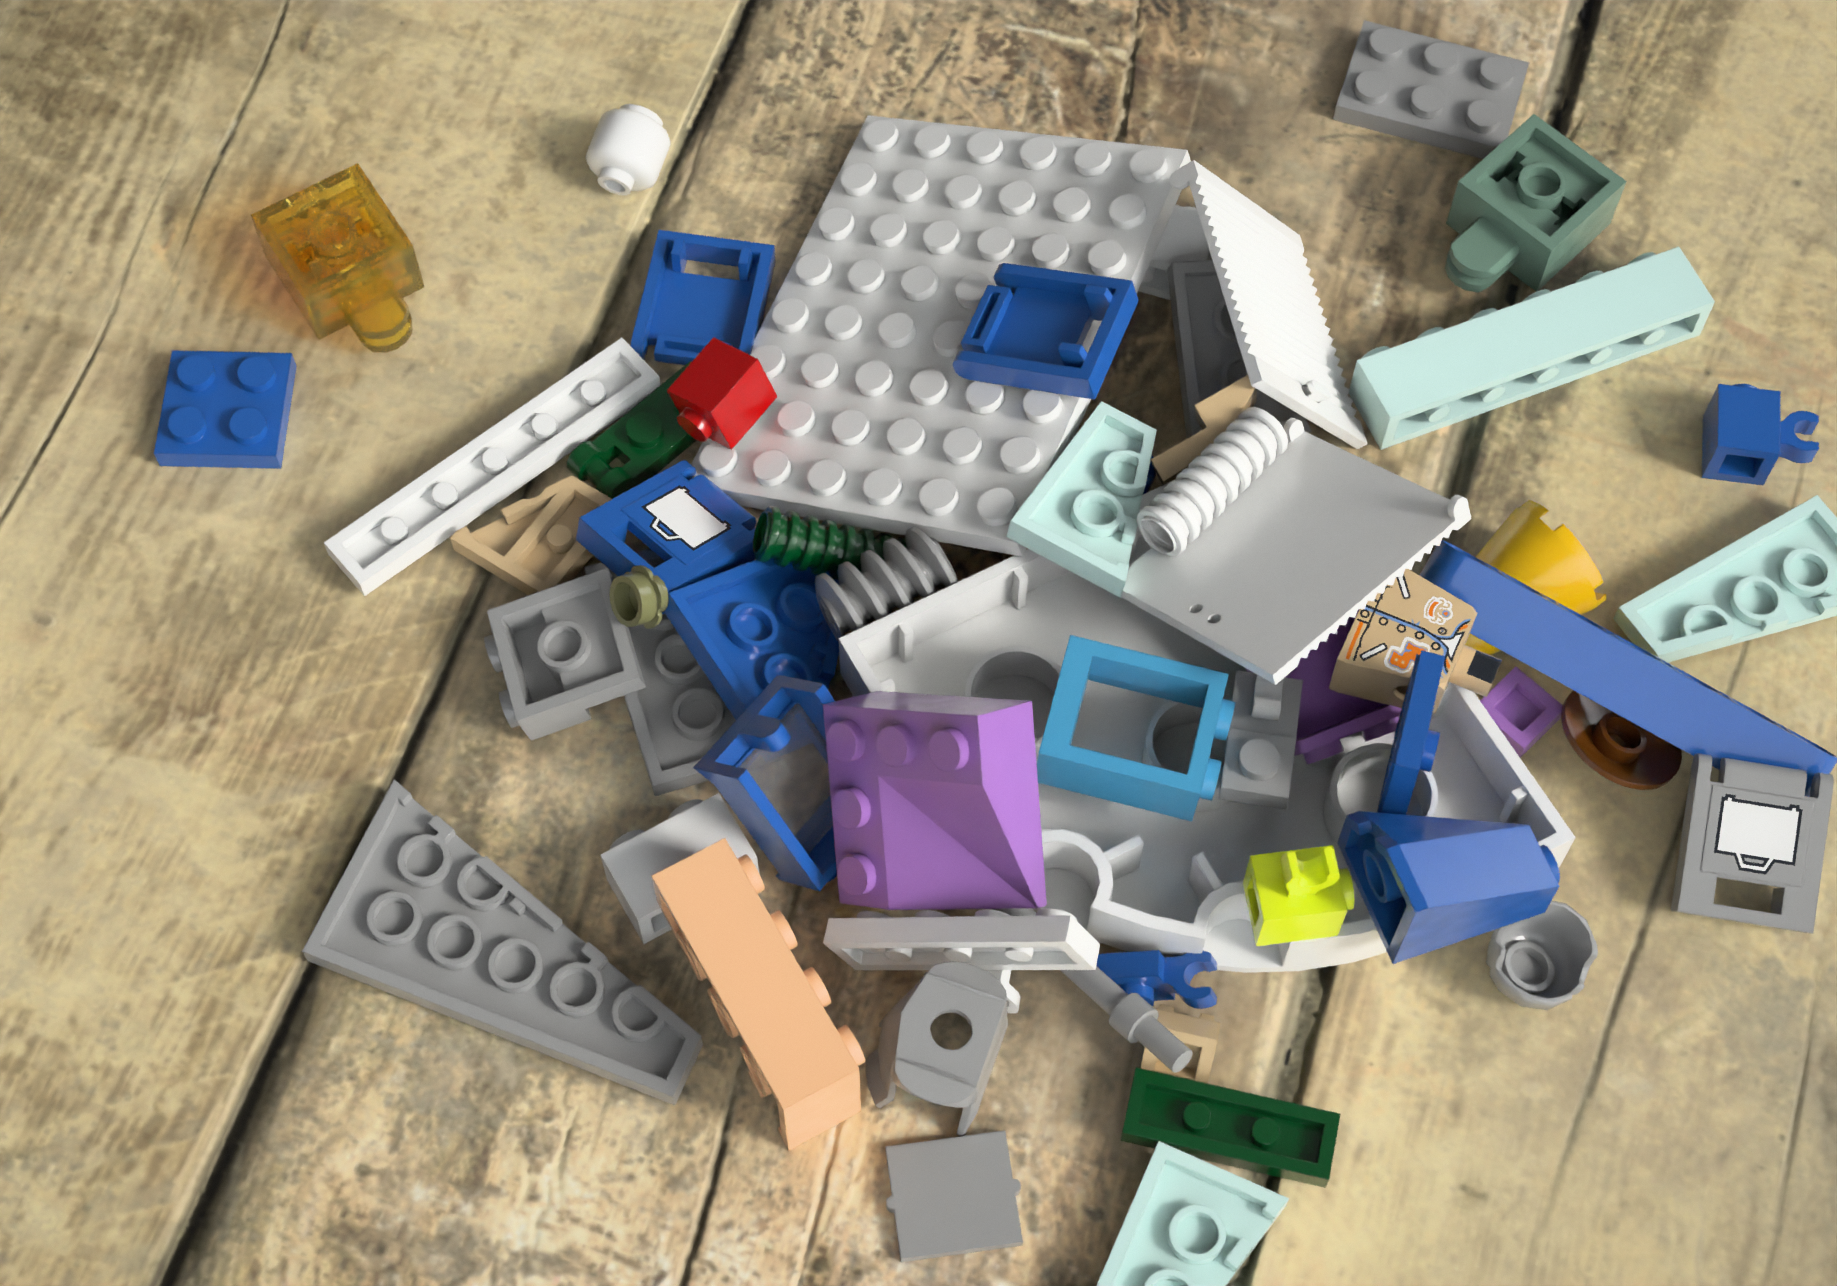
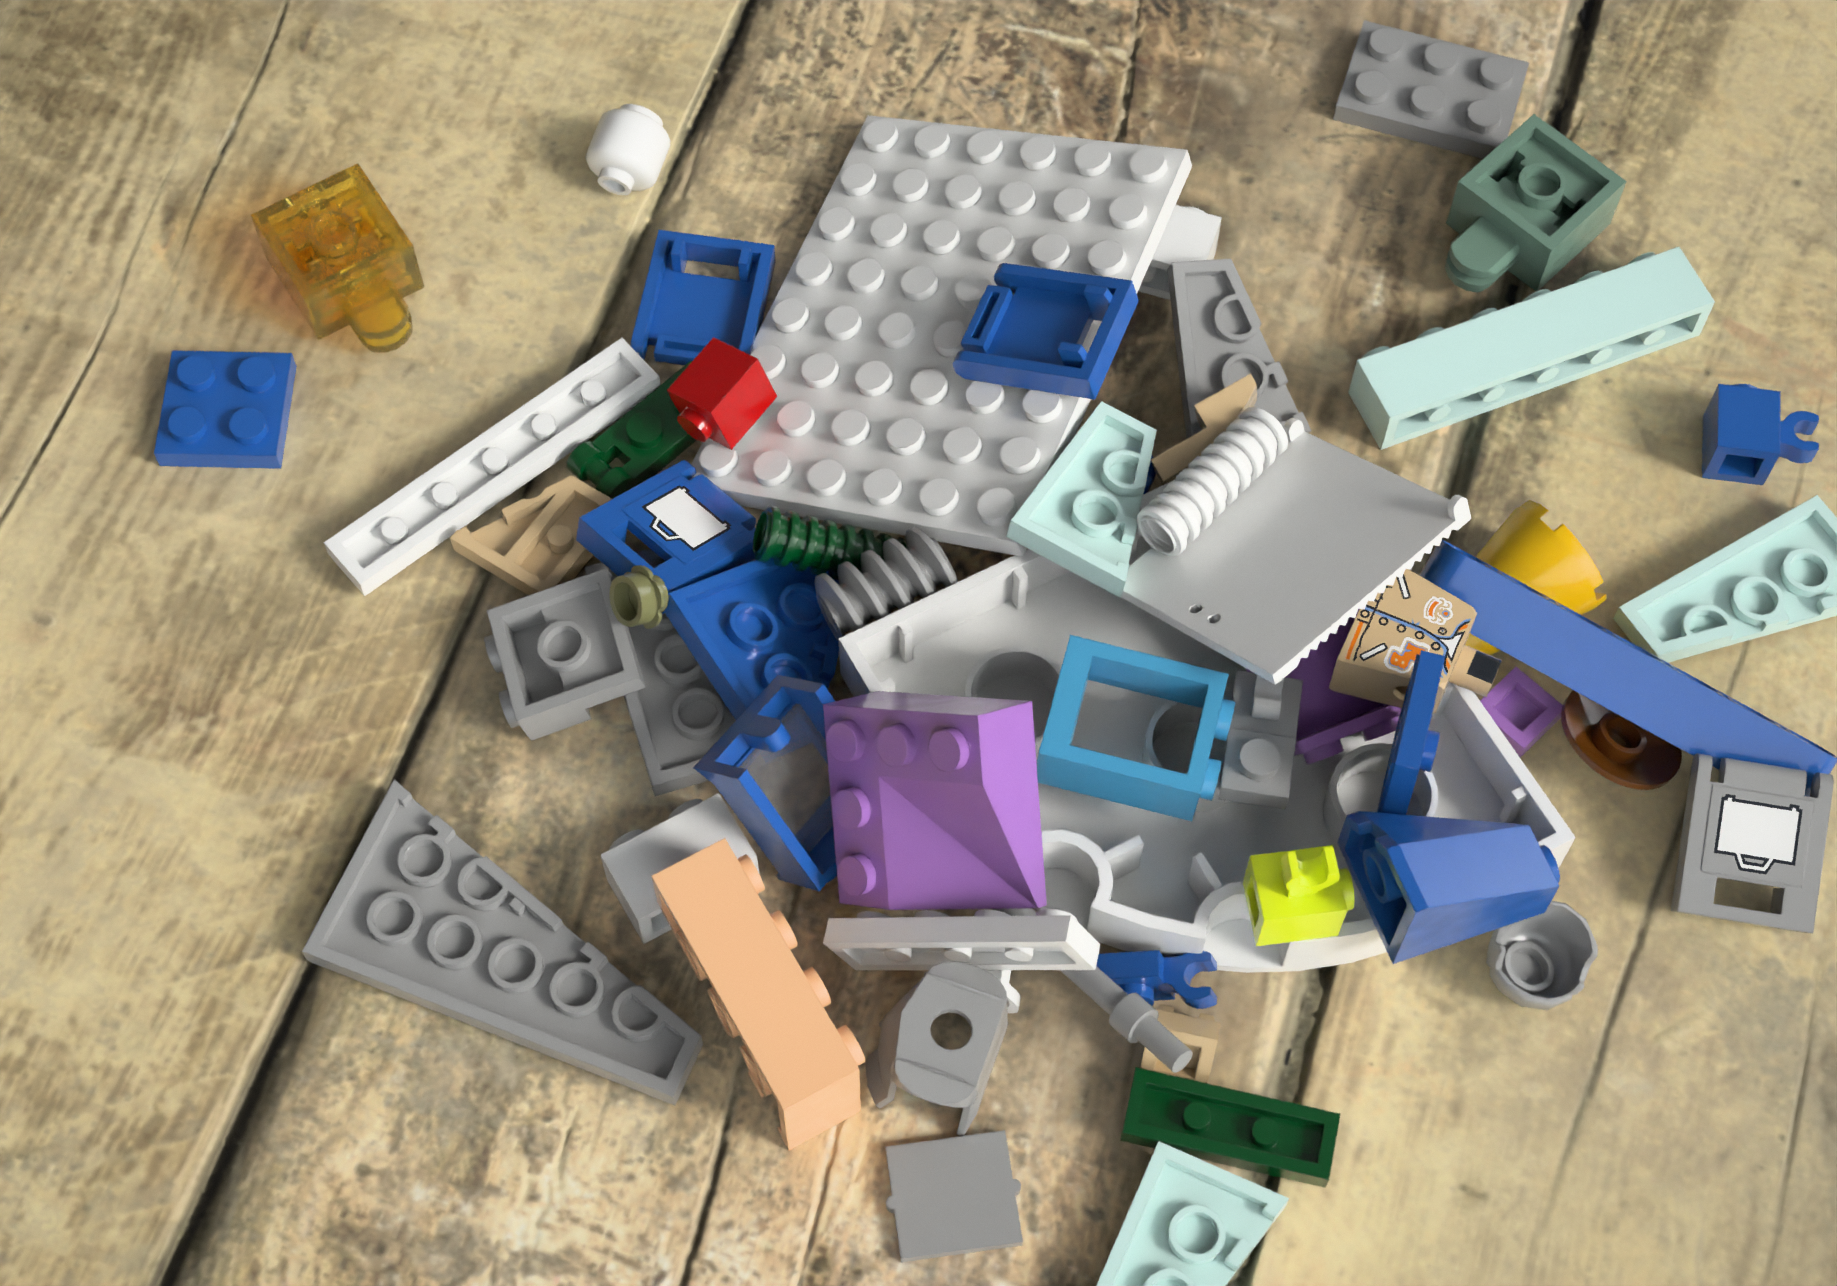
(1272, 305): white door -> none

